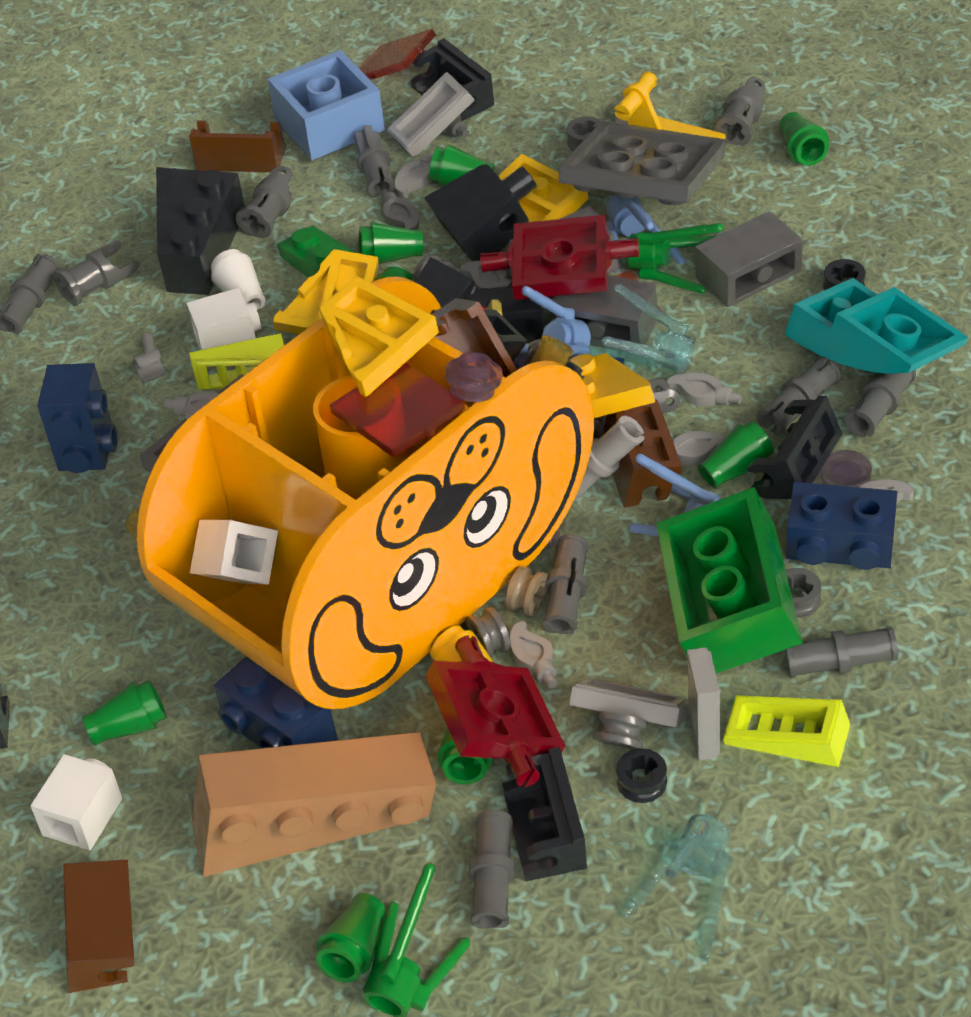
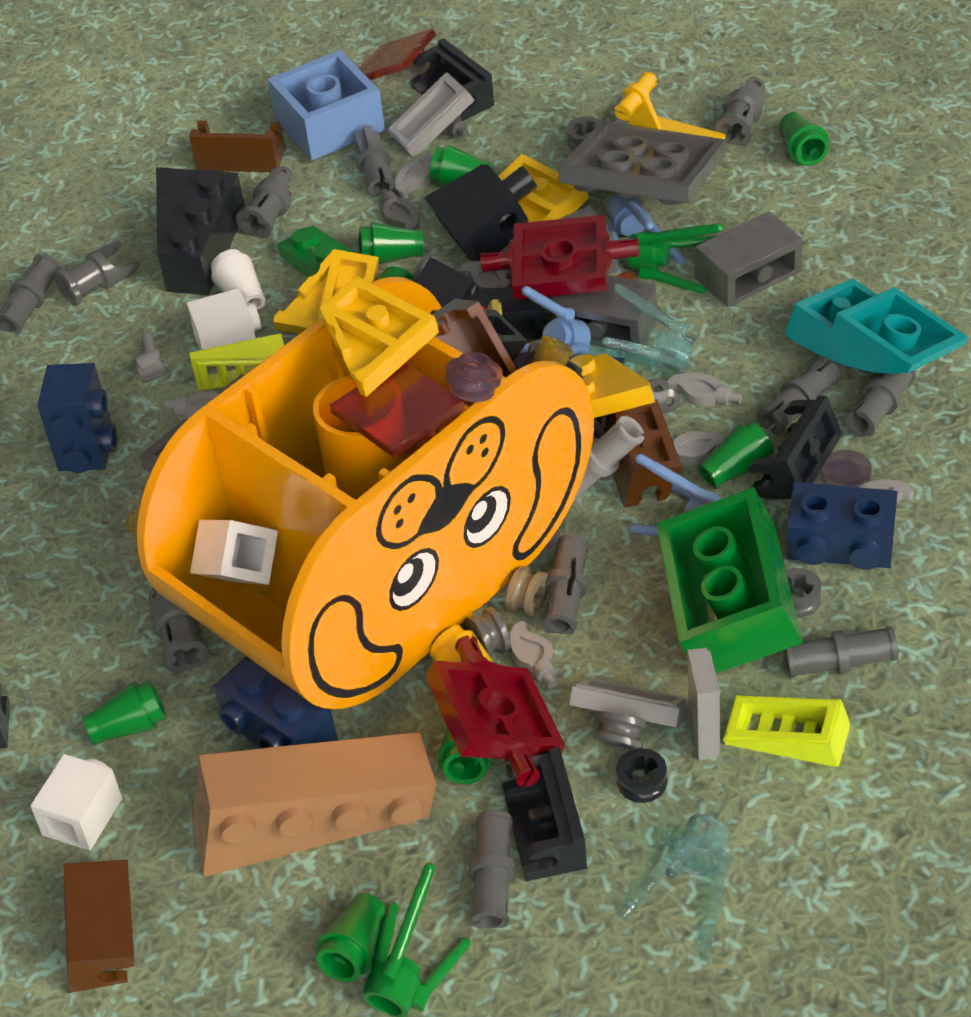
(178, 634): none -> dark grey piece
(843, 268): black bush -> none

